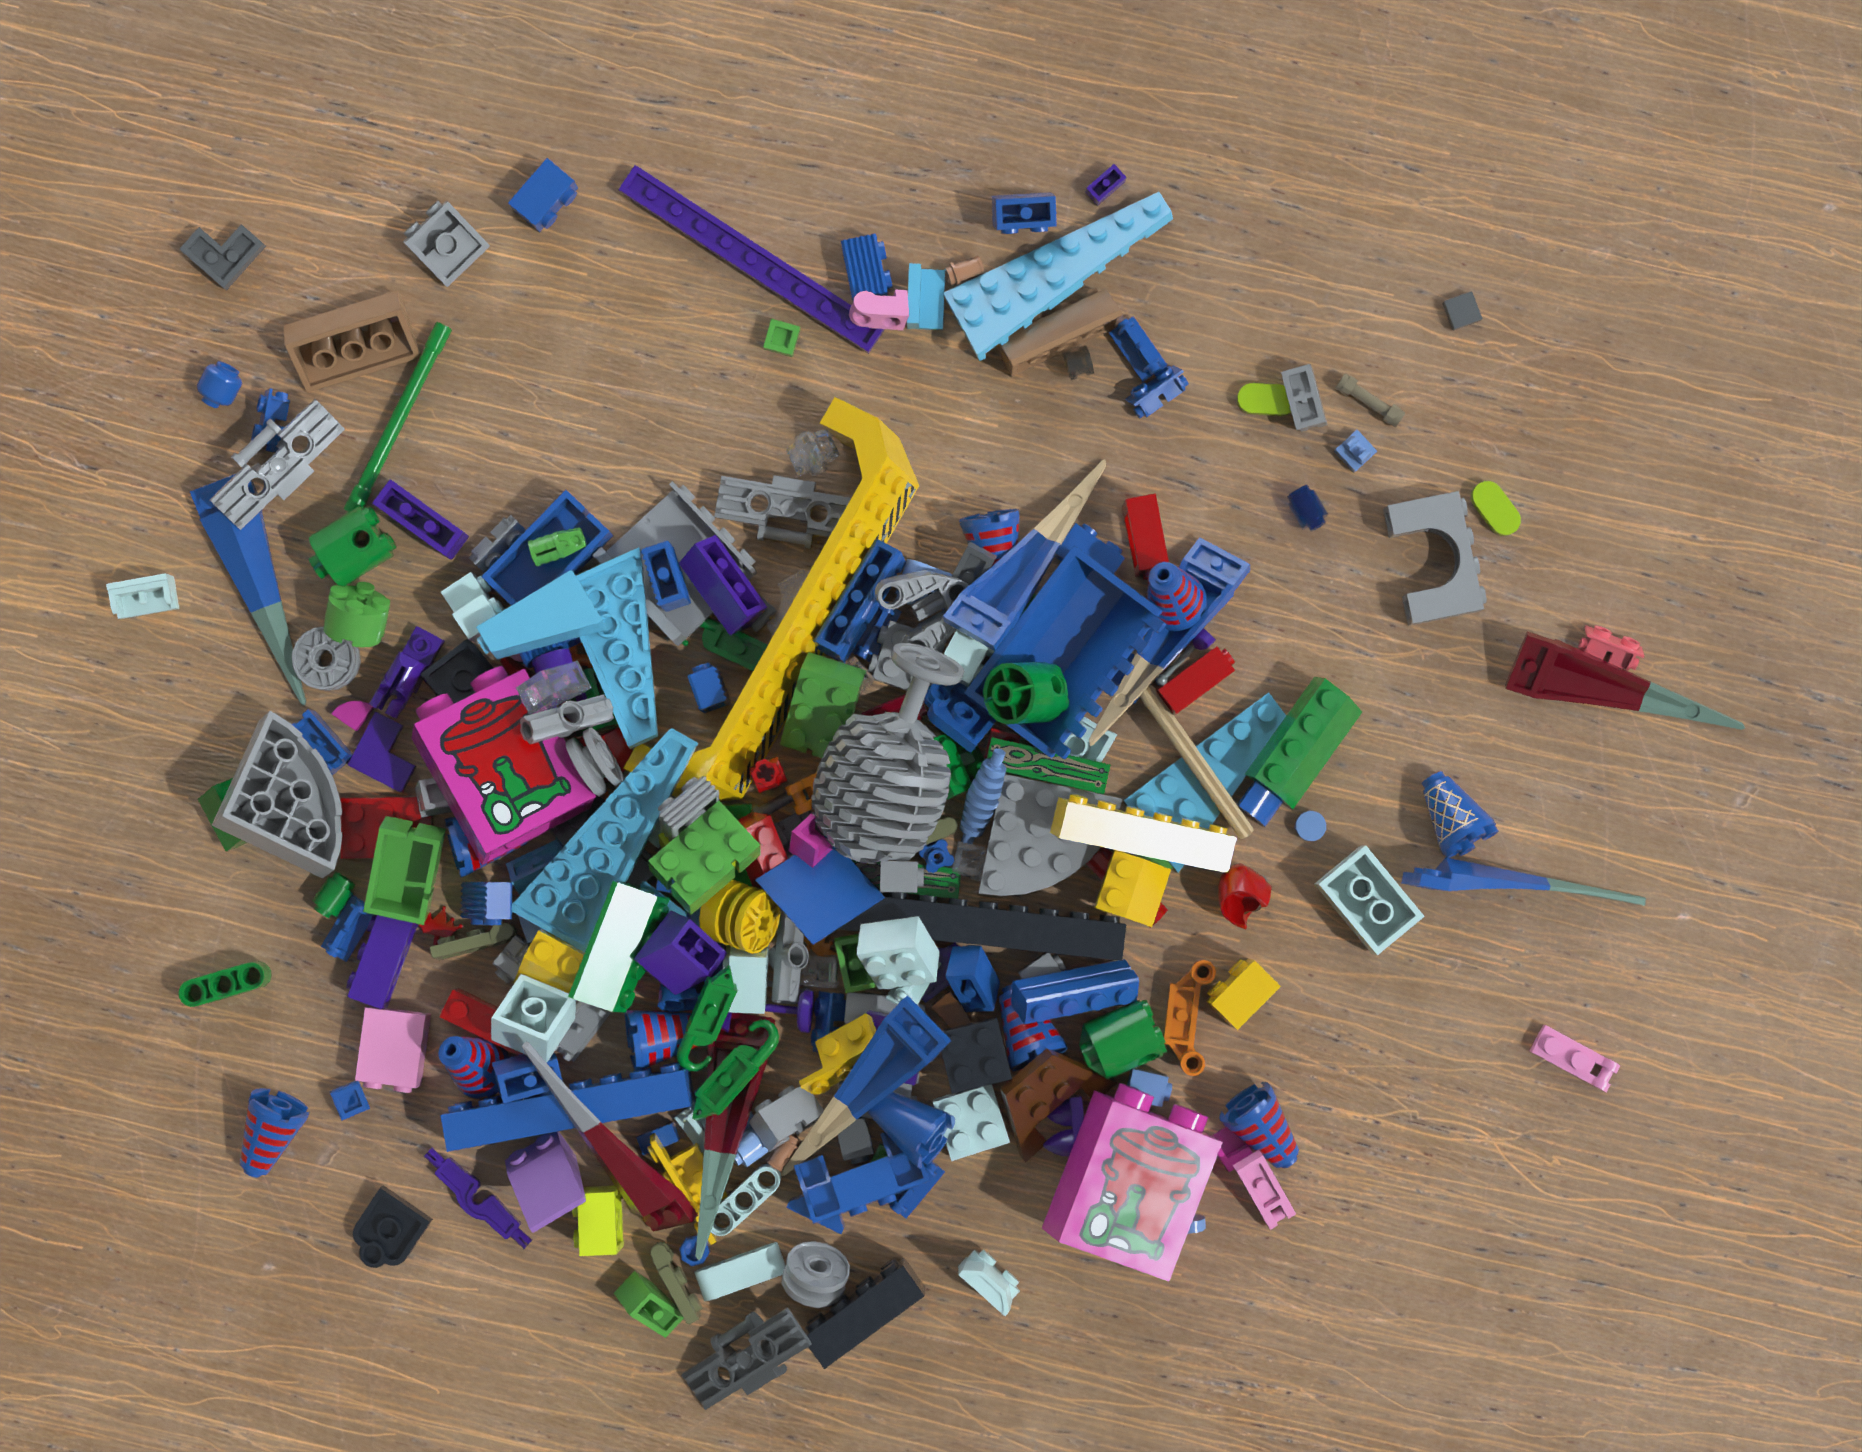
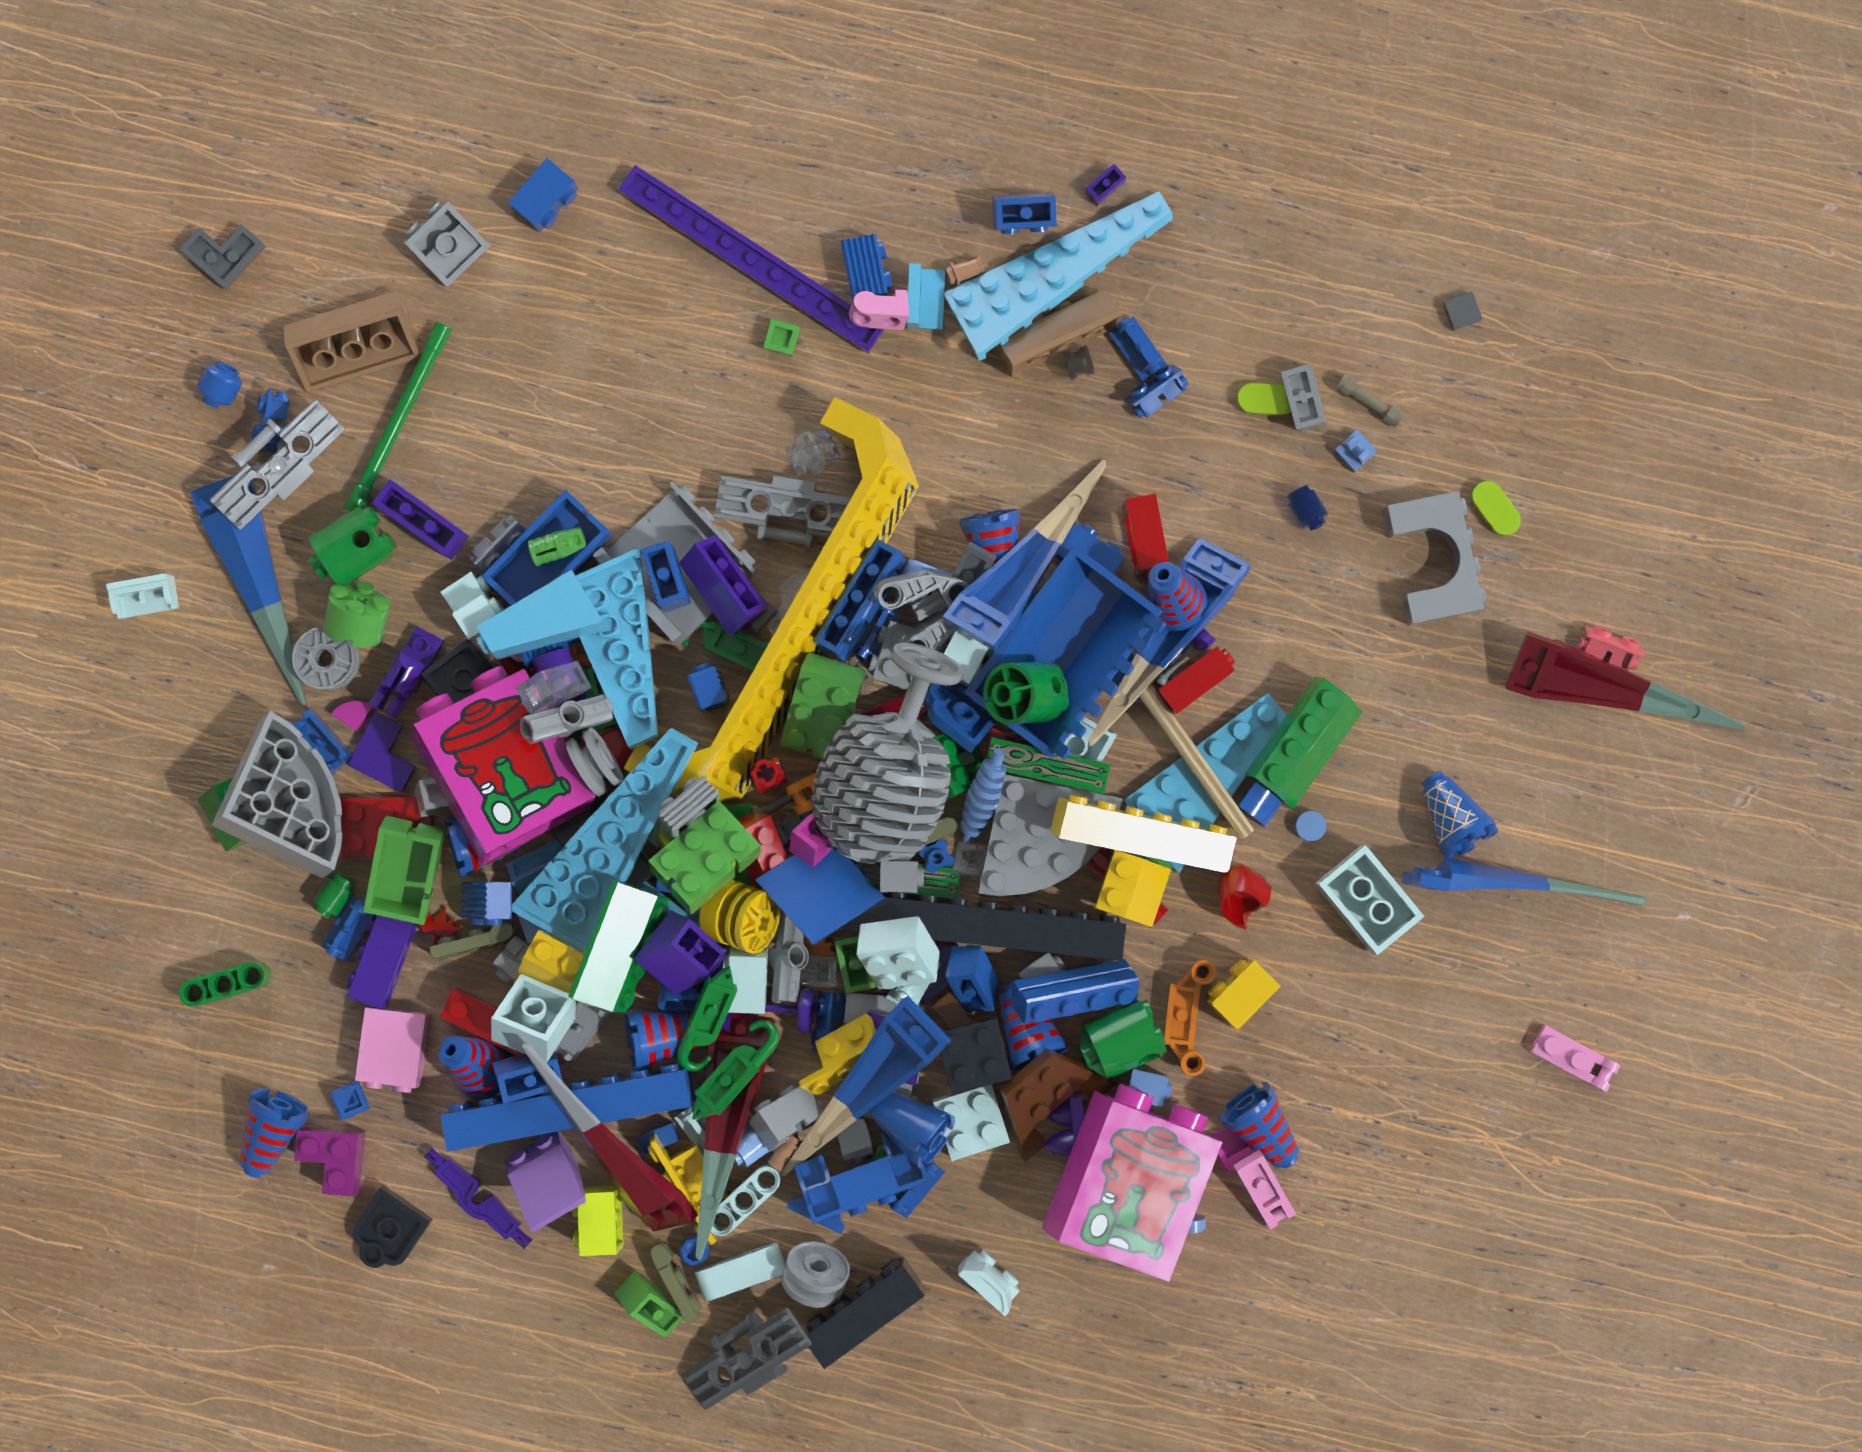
(341, 1153): none -> magenta brick

